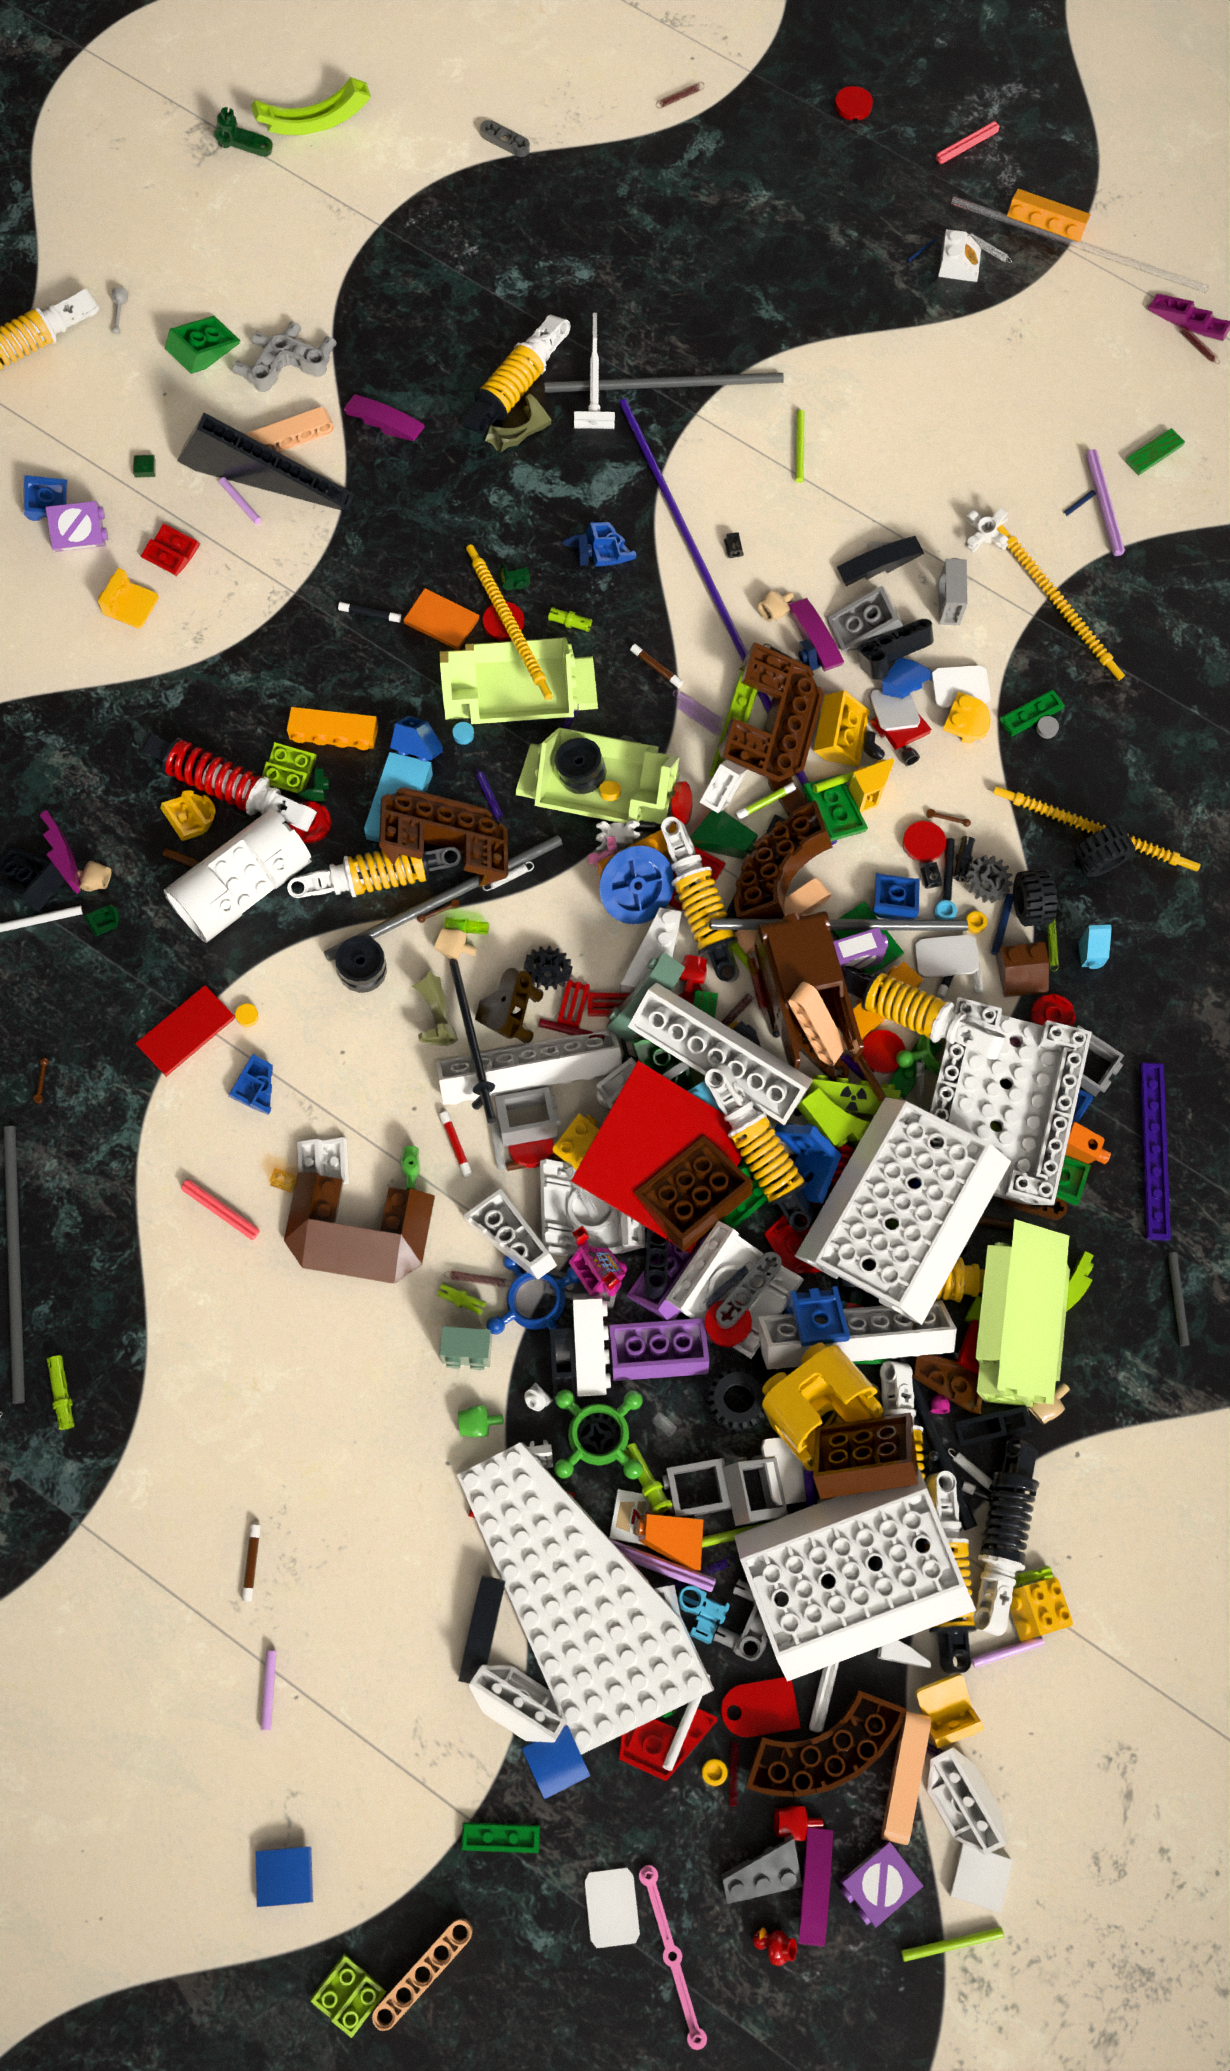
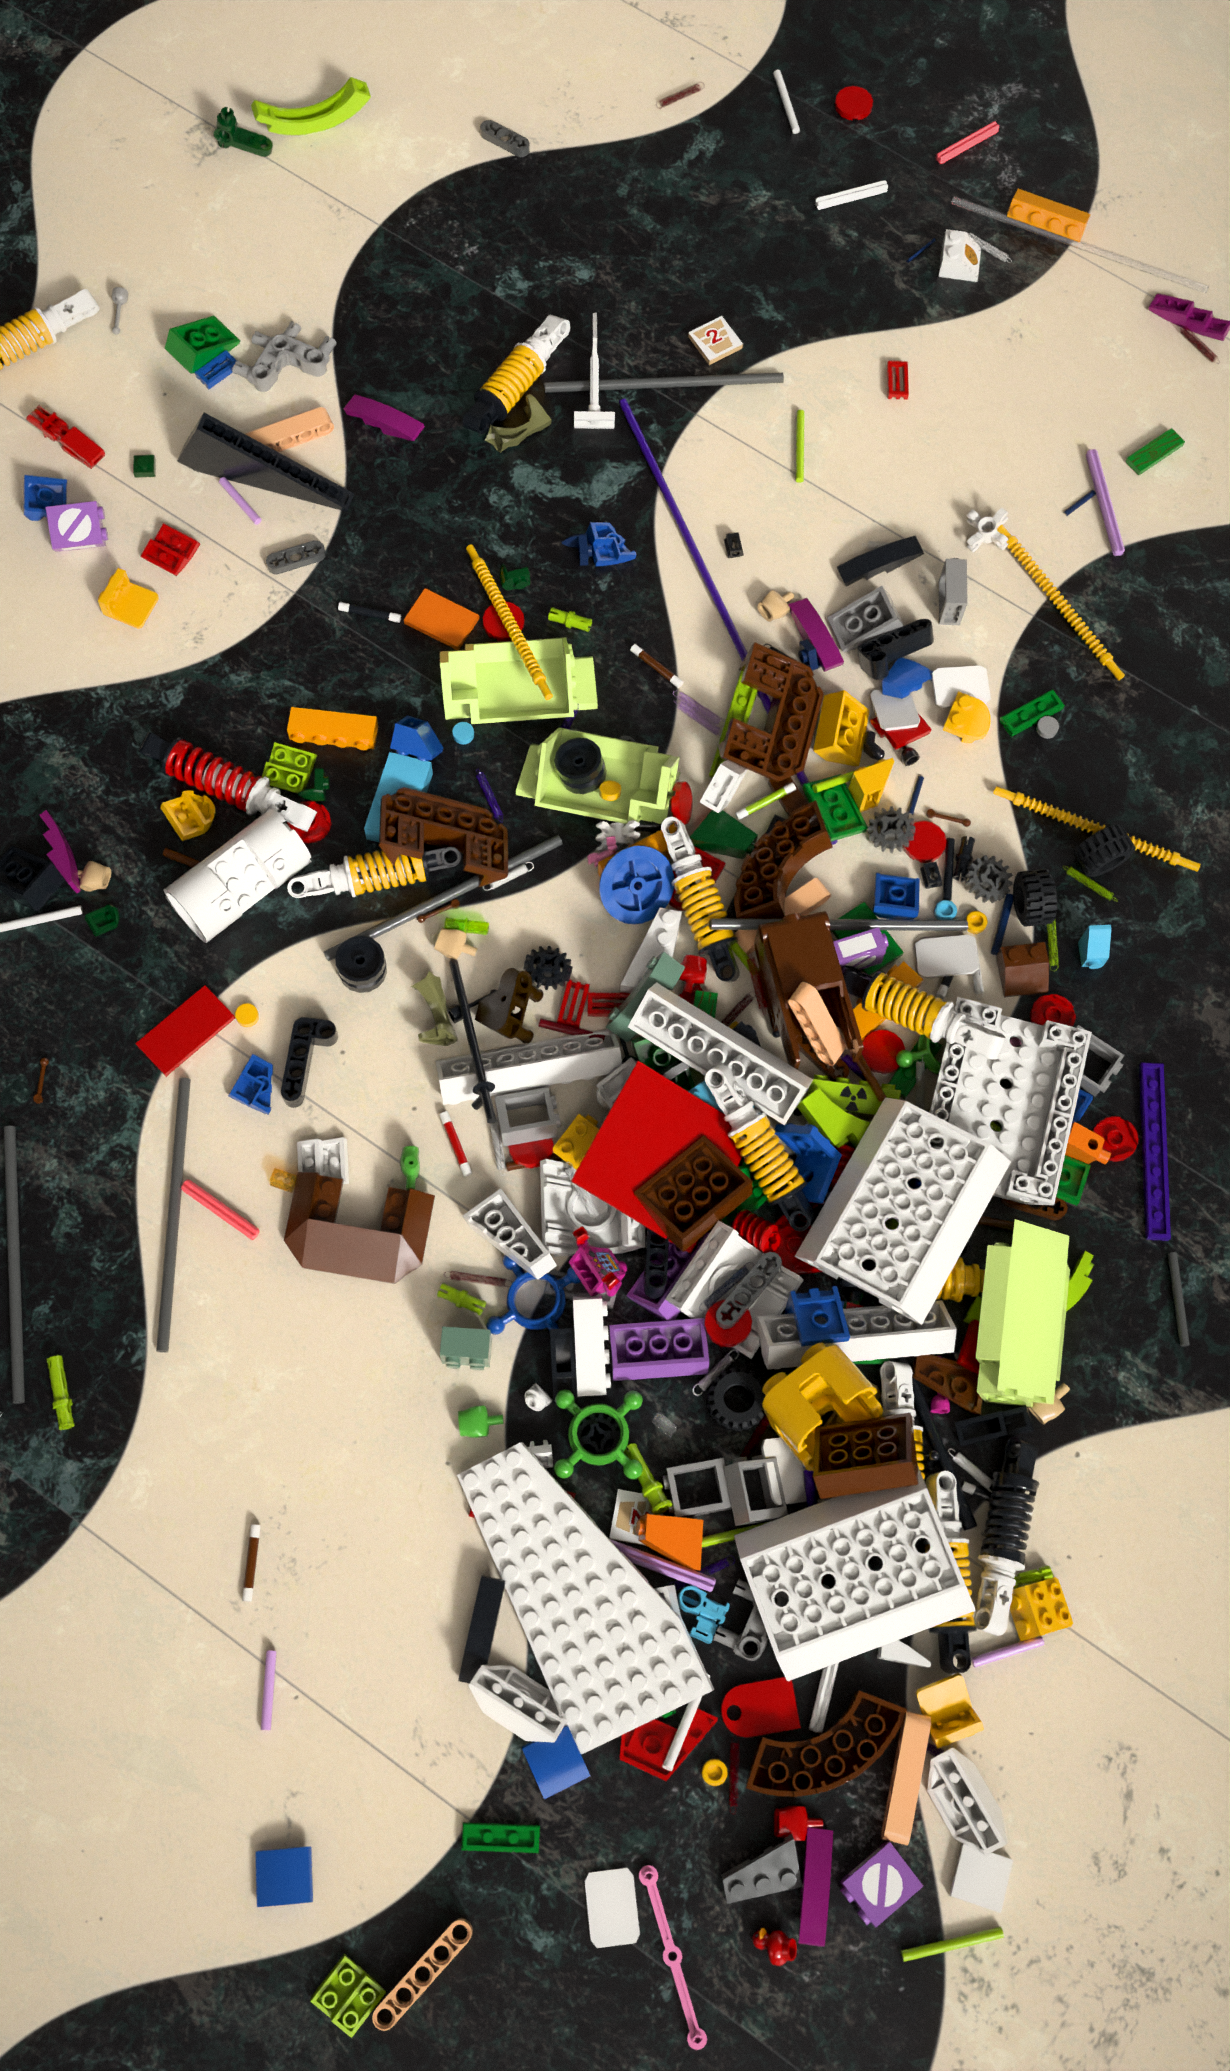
(72, 439): none -> red arm
(173, 1216): none -> dark grey piece
(219, 372): none -> blue tile
(299, 549): none -> dark grey beam
(303, 1061): none -> black beam
(455, 1012): none -> black hinge
(715, 340): none -> tile
(715, 1372): none -> white piece
(754, 1442): none -> dark red piece
(757, 1231): none -> red piece
(786, 101): none -> white bar
(851, 195): none -> white axle
(891, 838): none -> dark grey gear
(897, 393): none -> red tile
(915, 795): none -> dark blue piece
(1102, 890): none -> lime piece
(1119, 1137): none -> red tile

